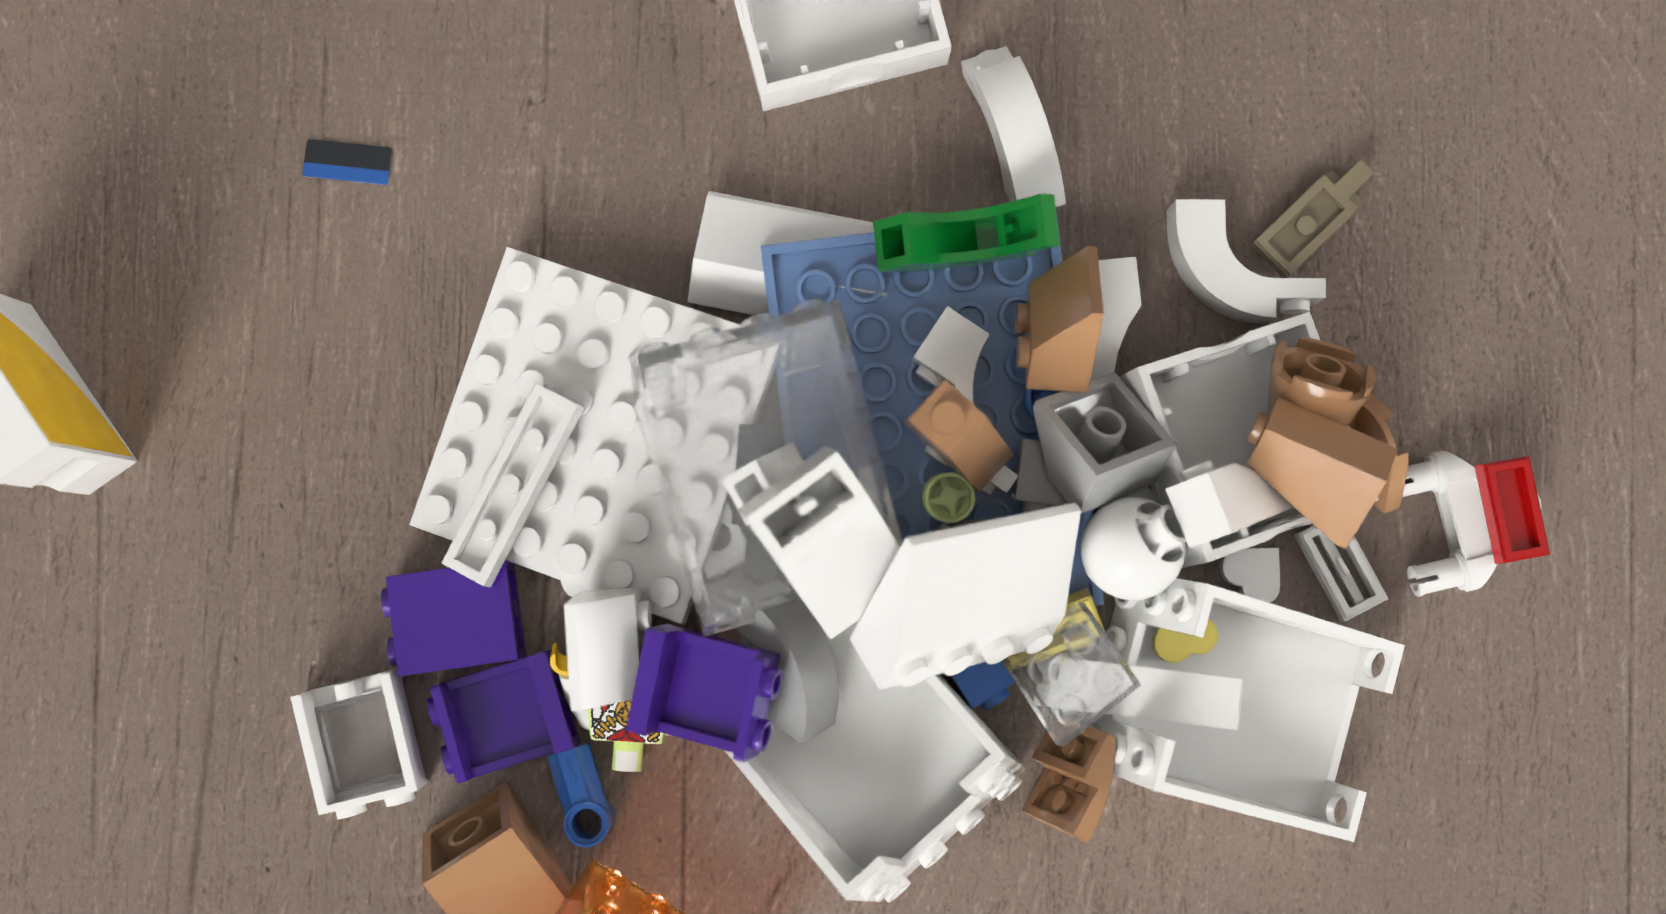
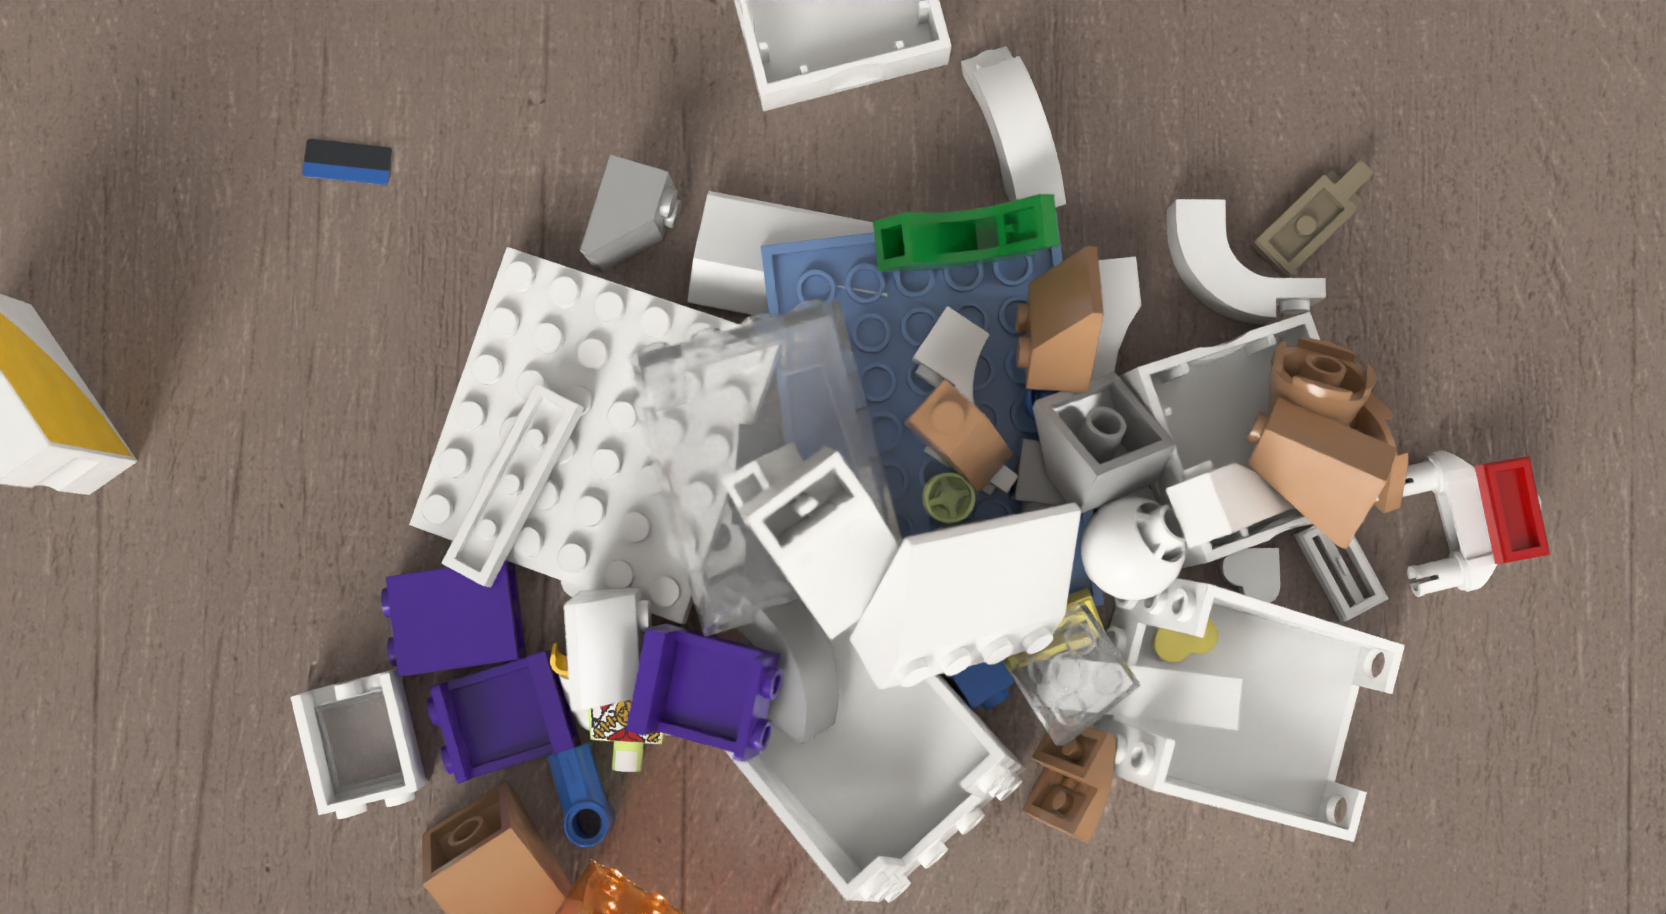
(629, 212): none -> light grey slope

